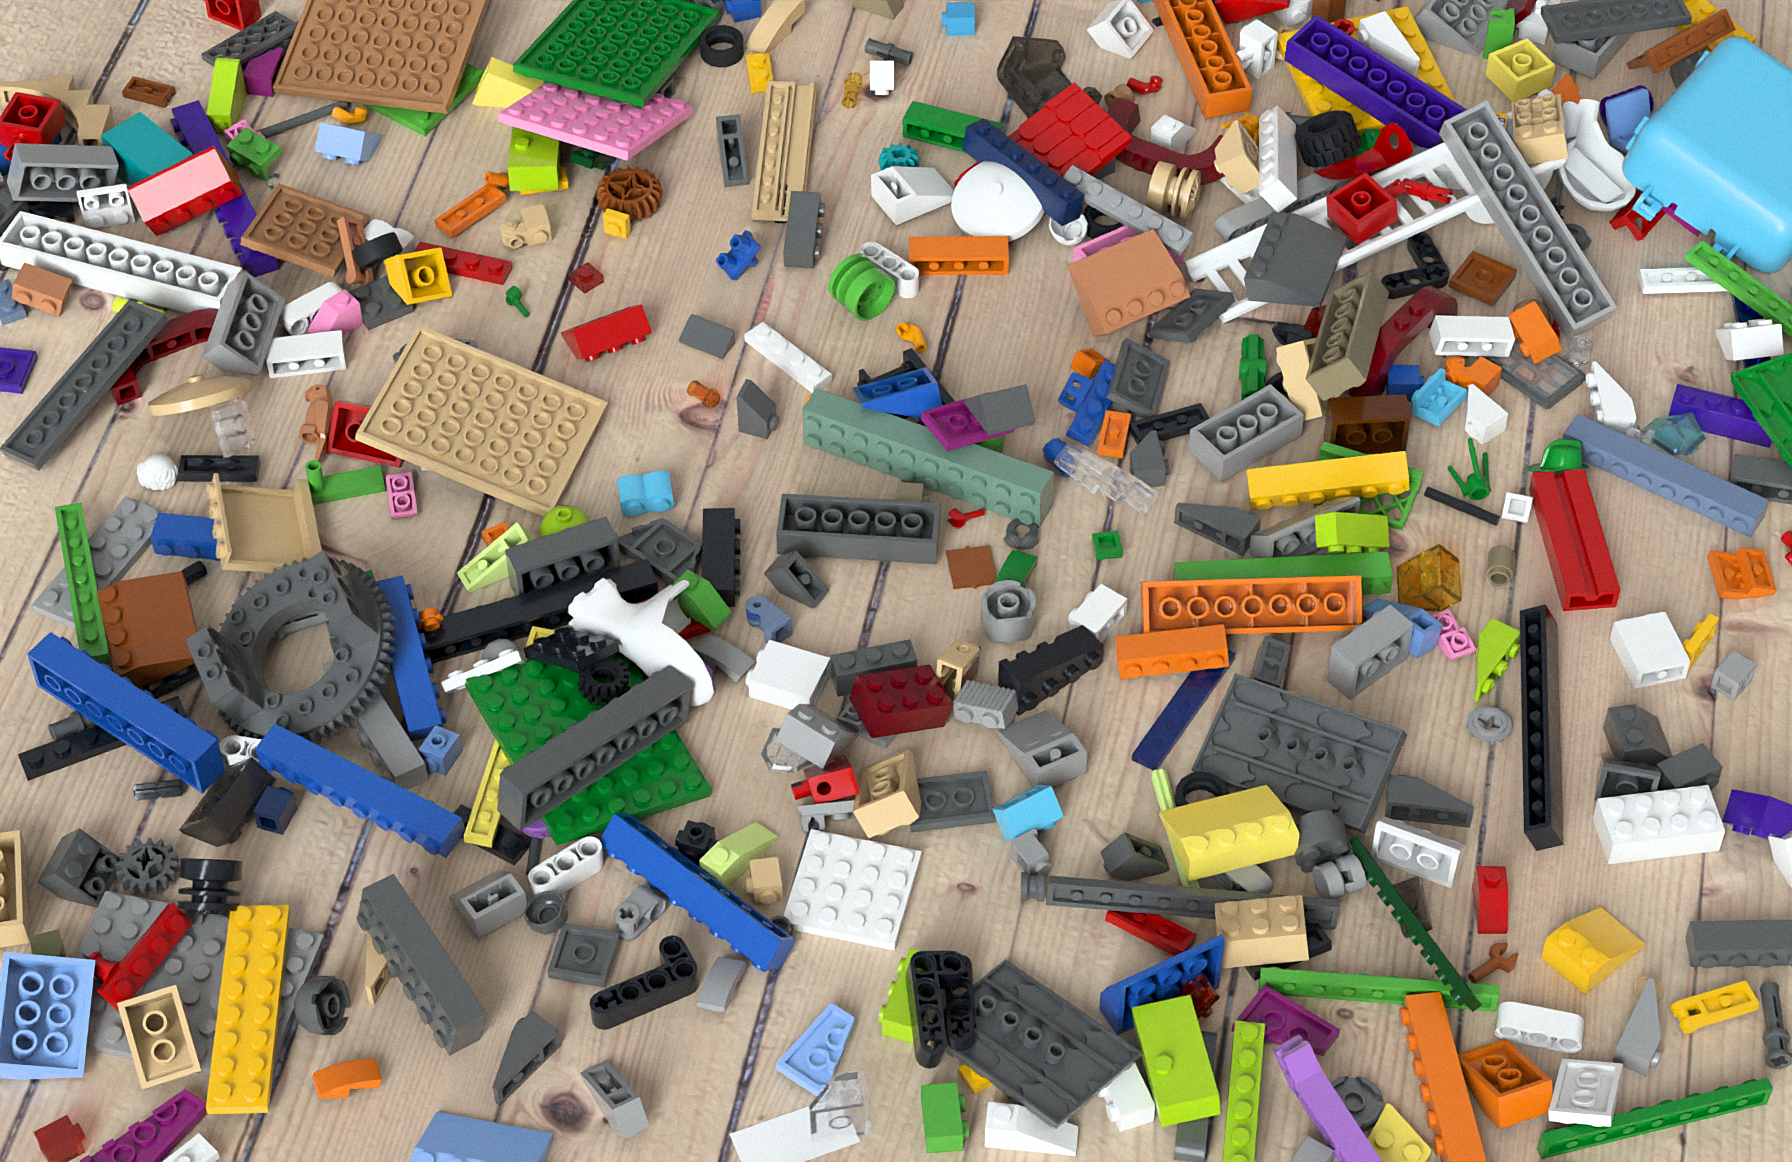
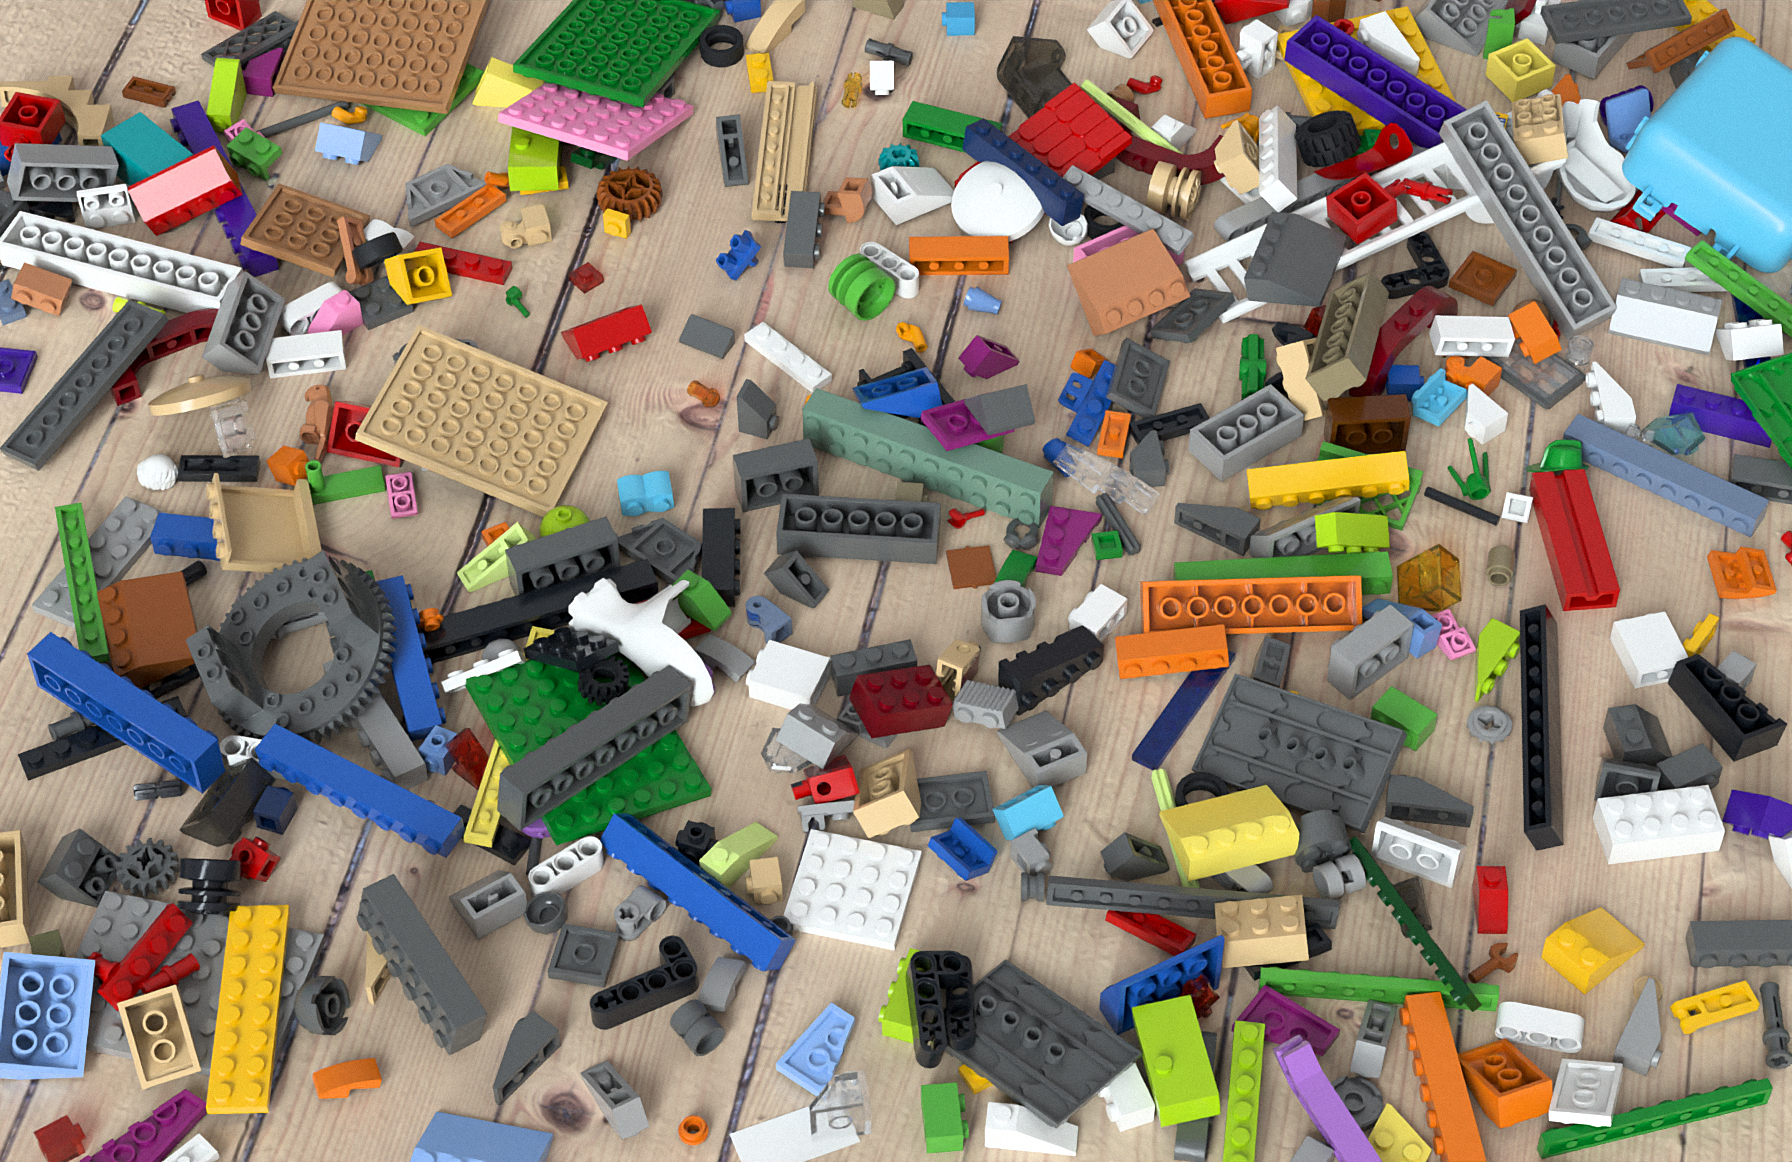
(171, 974): none -> red pin
(256, 858): none -> red brick
(288, 465): none -> orange brick
(438, 192): none -> light grey wing
(469, 757): none -> clear red slope
(693, 1123): none -> orange plate
(697, 1027): none -> dark grey wheel
(772, 471): none -> dark grey brick
(850, 199): none -> nougat brick
(964, 850): none -> blue bracket
(981, 301): none -> medium blue cone
(987, 358): none -> magenta slope
(1062, 538): none -> magenta wing
(1118, 523): none -> dark grey axle
(1124, 115): none -> yellowish green axle
(1373, 1039): none -> light grey slope
(1405, 714): none -> bright green brick
(1638, 243): none -> white plate
(1665, 316): none -> slope
(1724, 709): none -> black wedge

